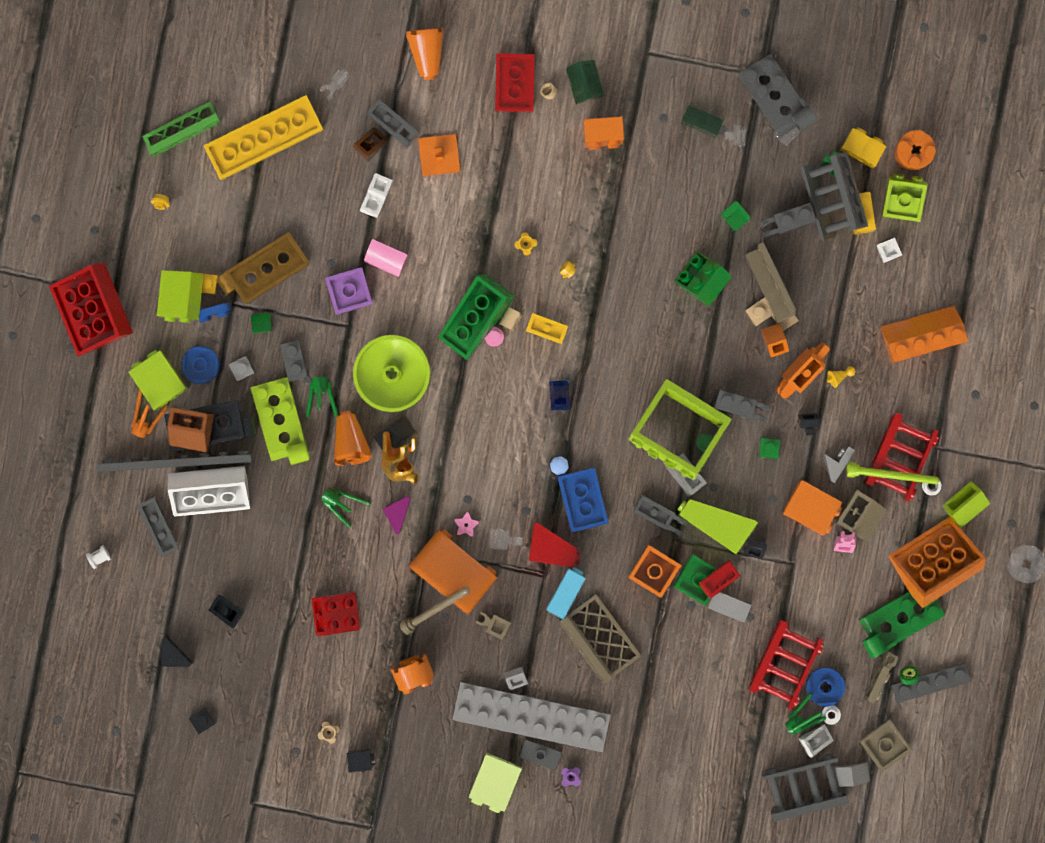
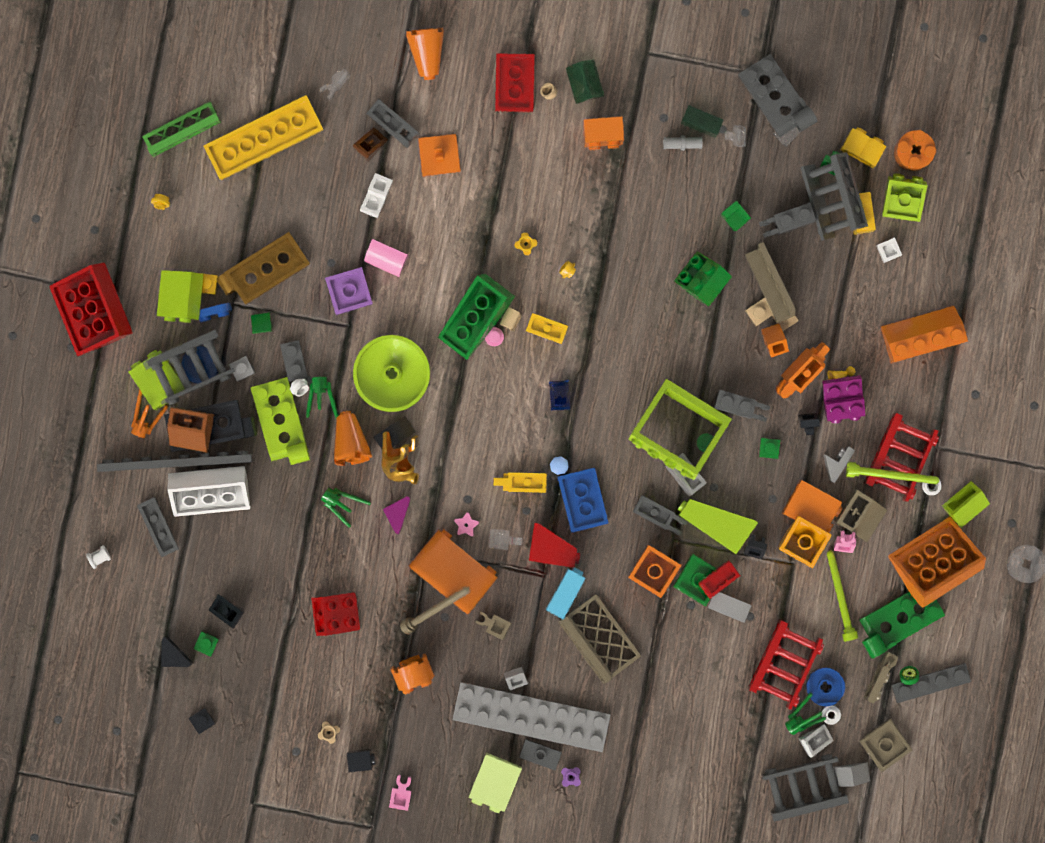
(190, 349): none -> dark grey fence
(206, 643): none -> green plate
(299, 387): none -> white plate
(400, 796): none -> bright pink plate
(522, 482): none -> yellow hinge
(682, 142): none -> light grey pin
(804, 541): none -> light orange slope
(843, 399): none -> magenta plate
(849, 632): none -> lime piece

